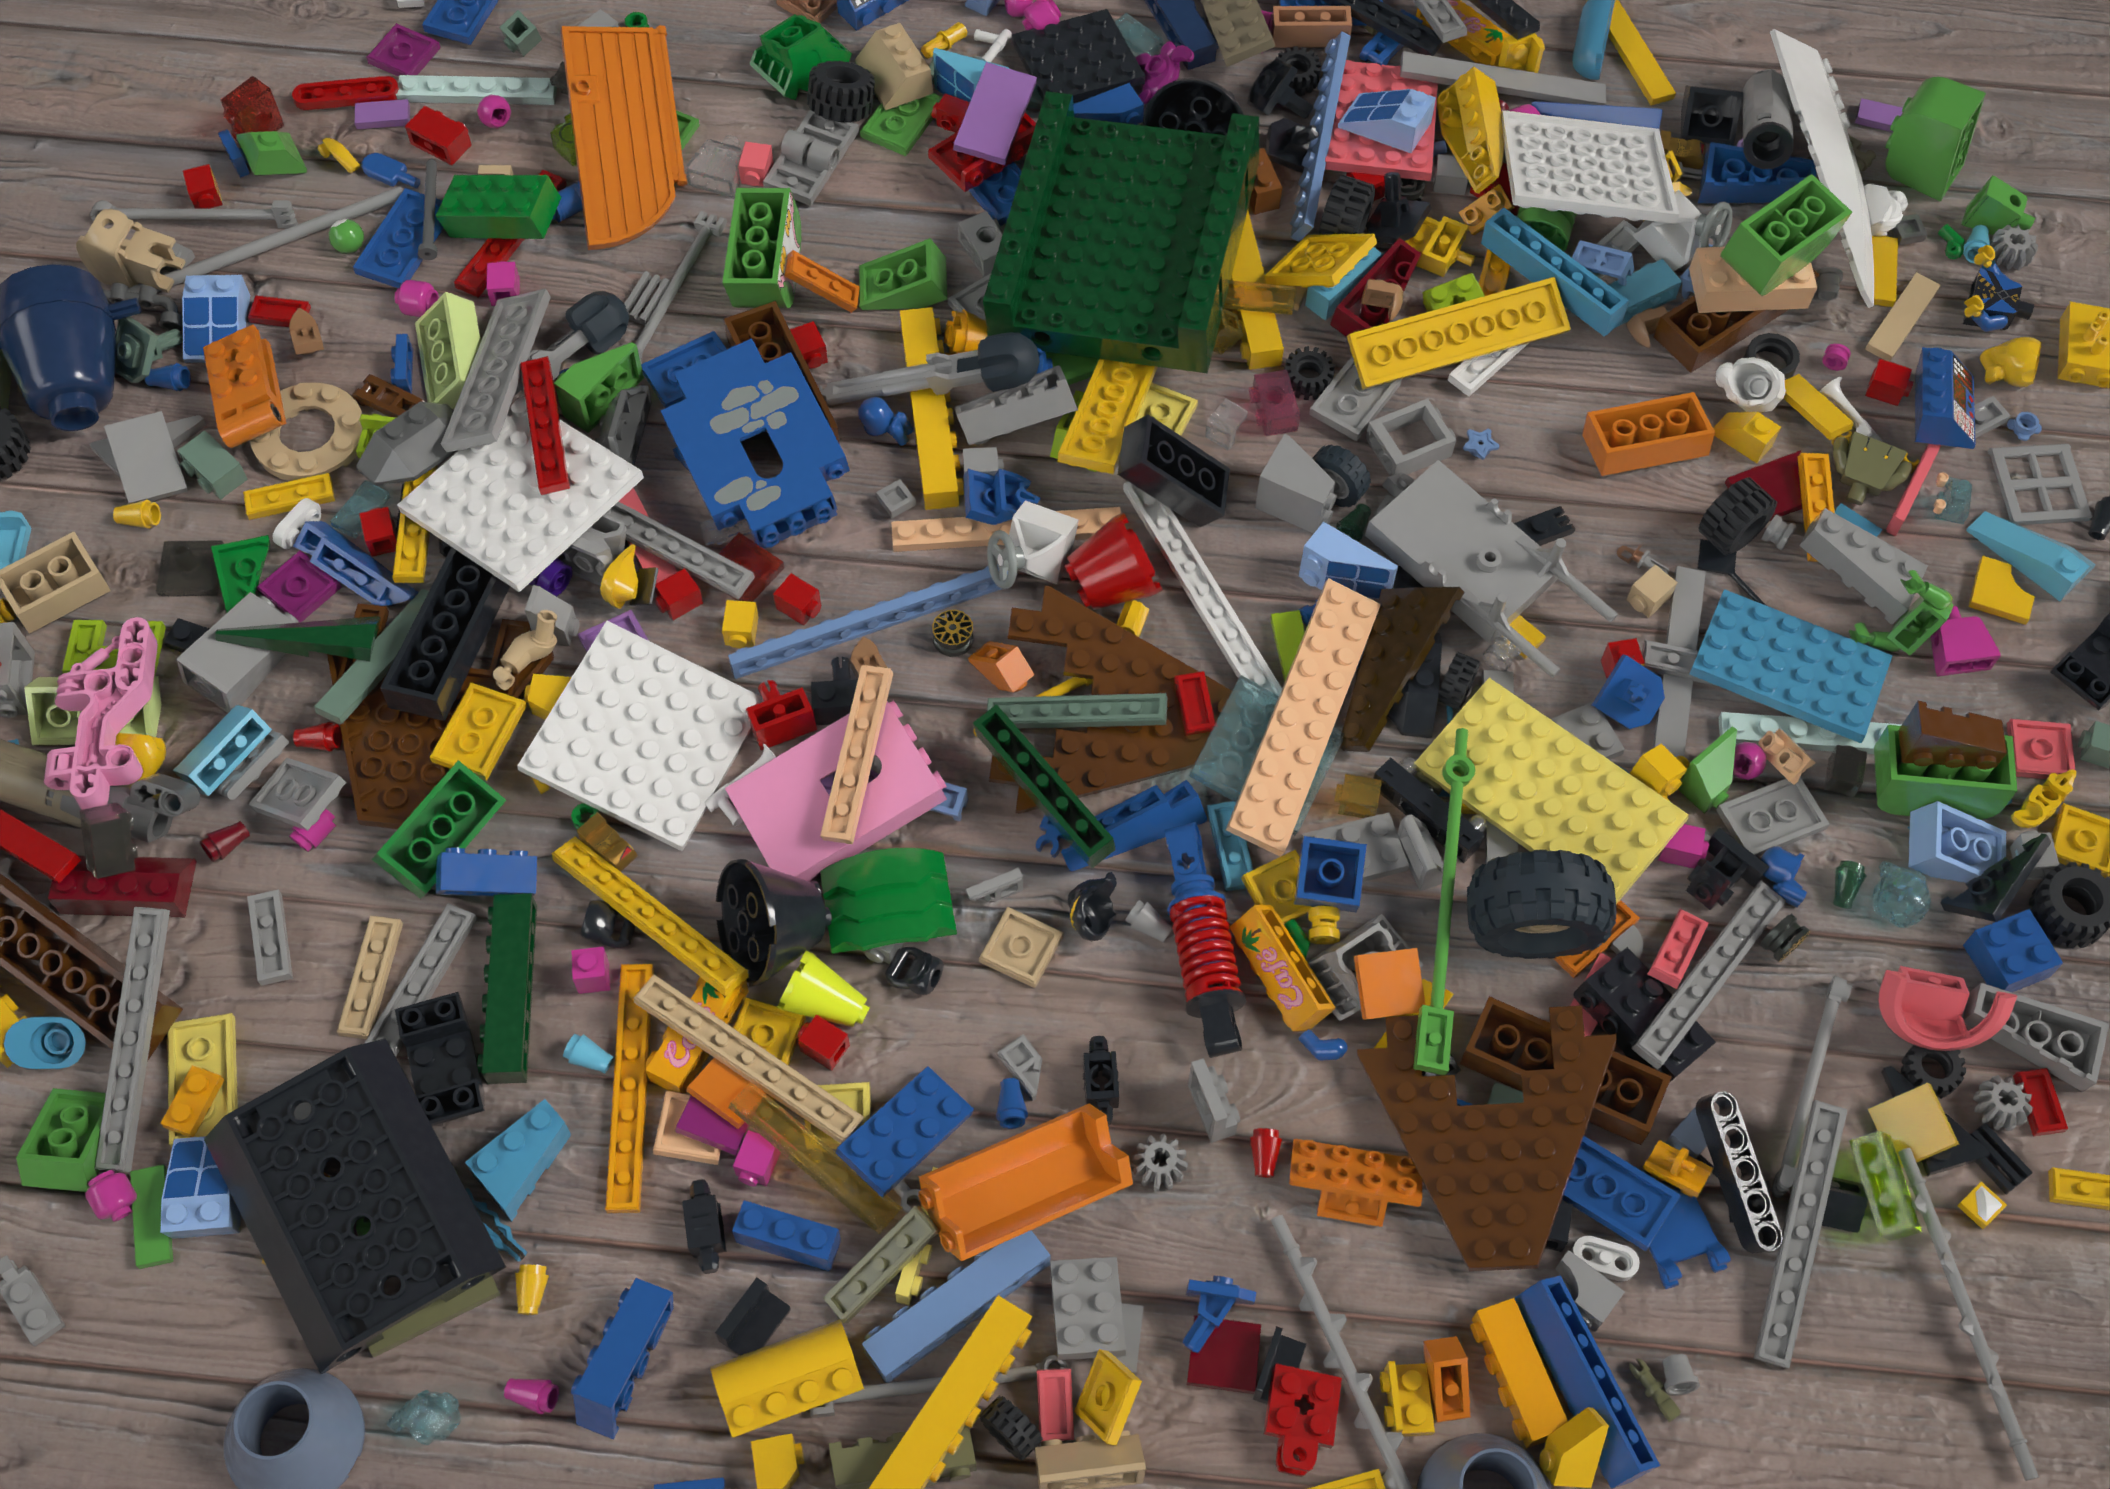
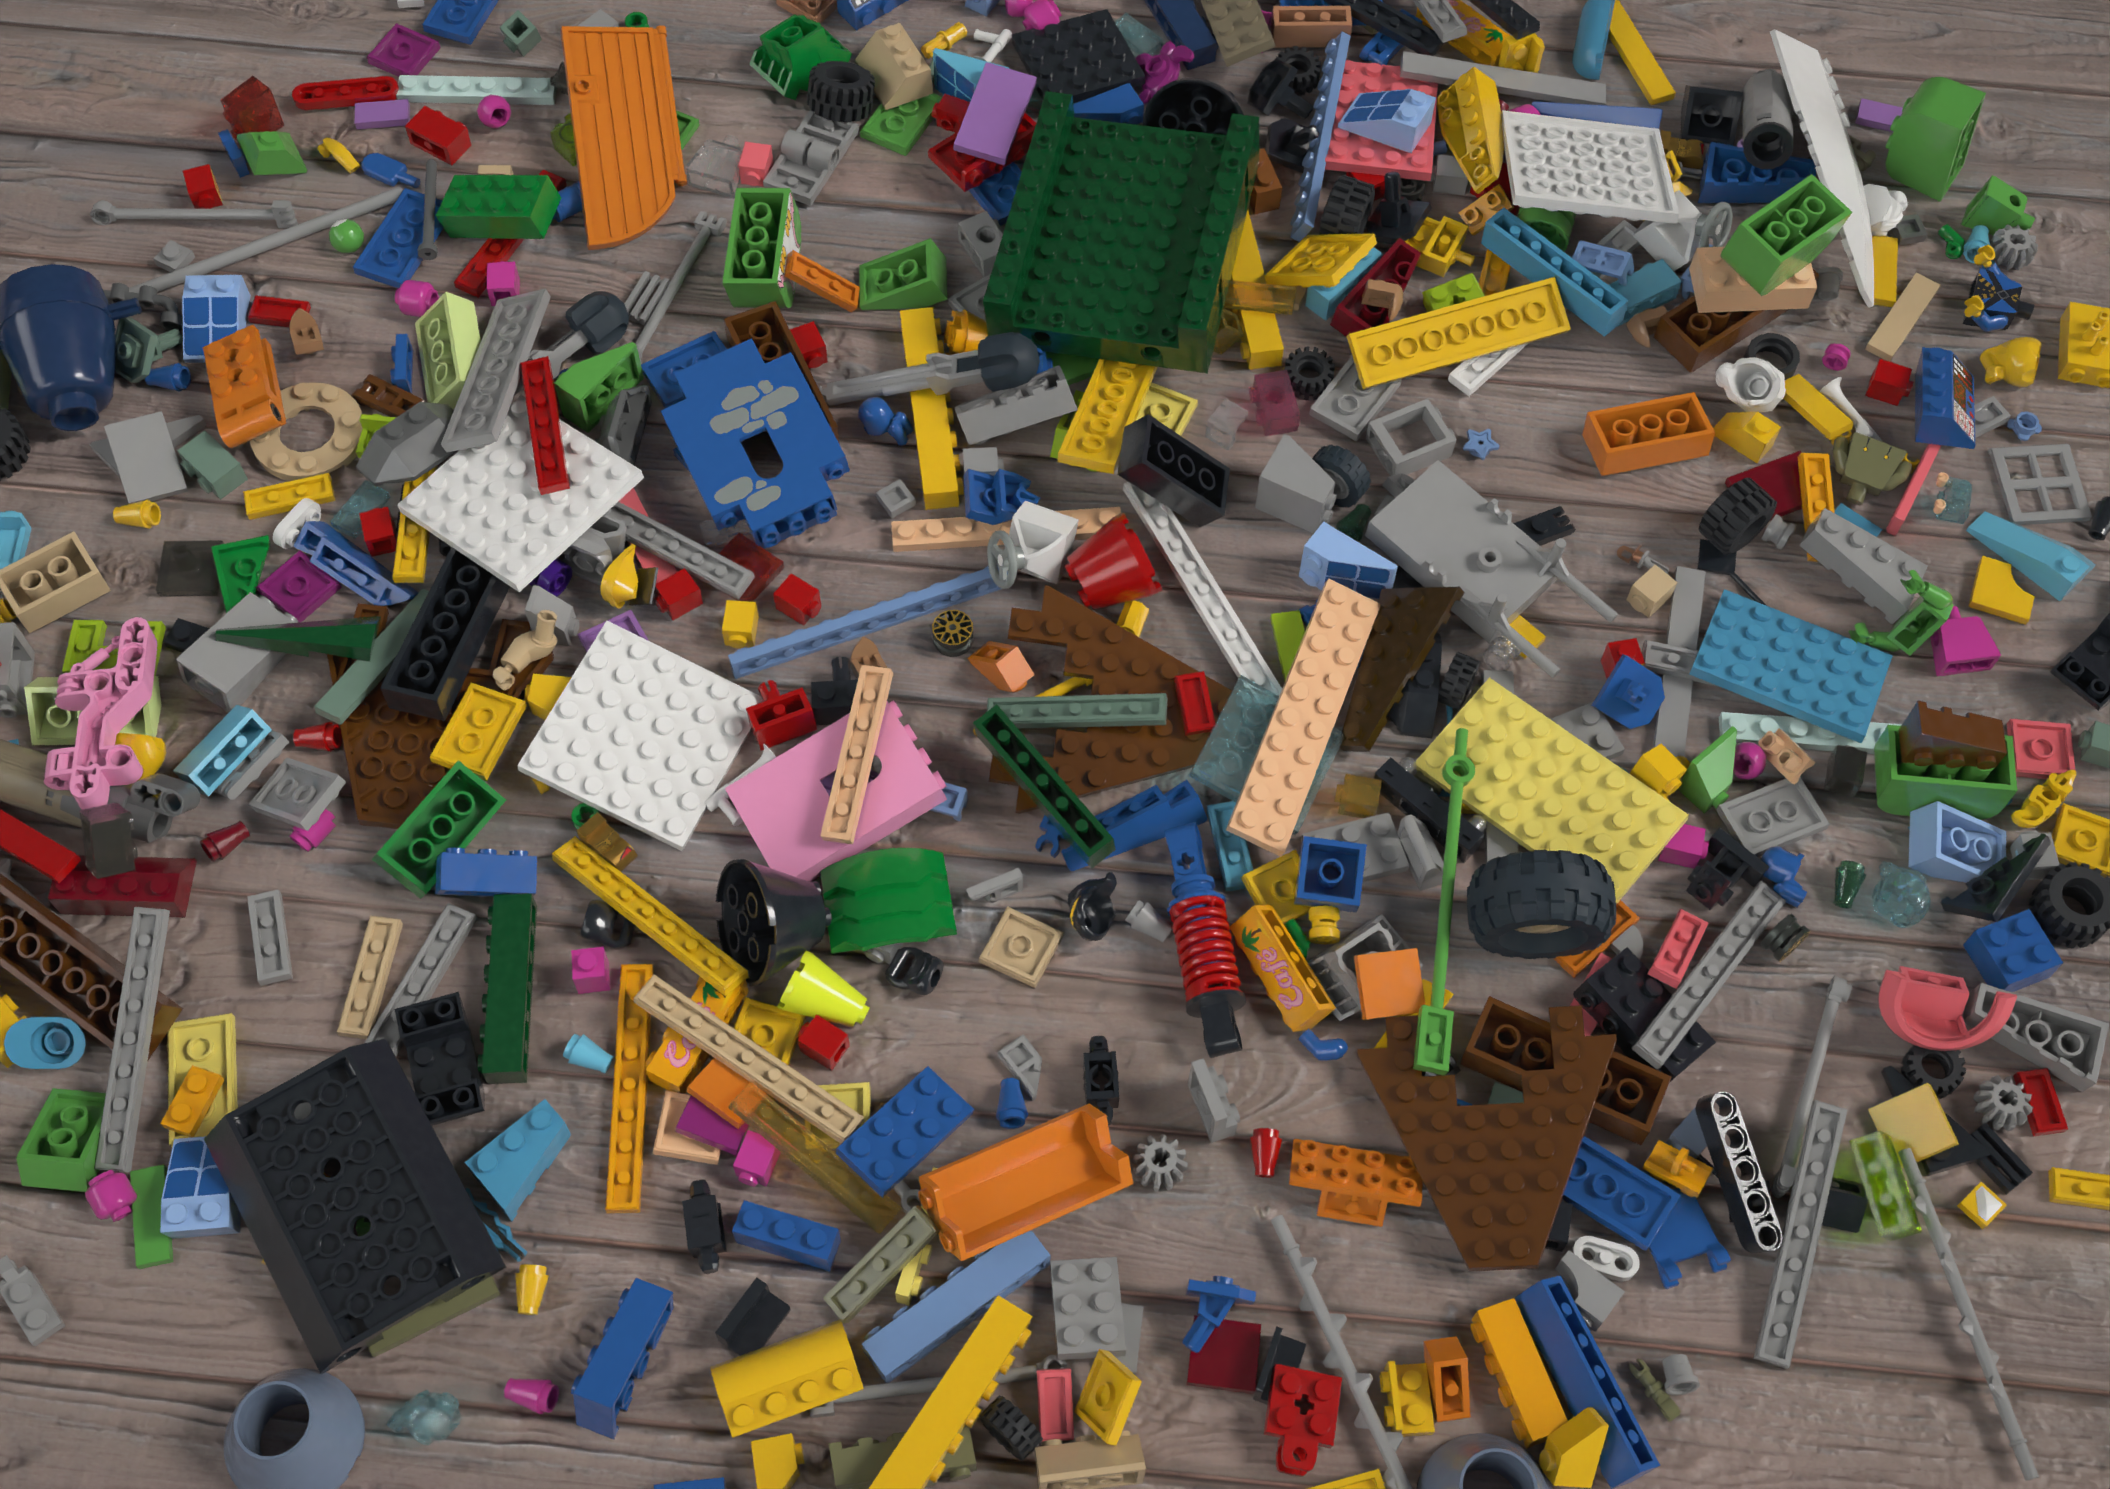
(123, 260): tan piece -> none

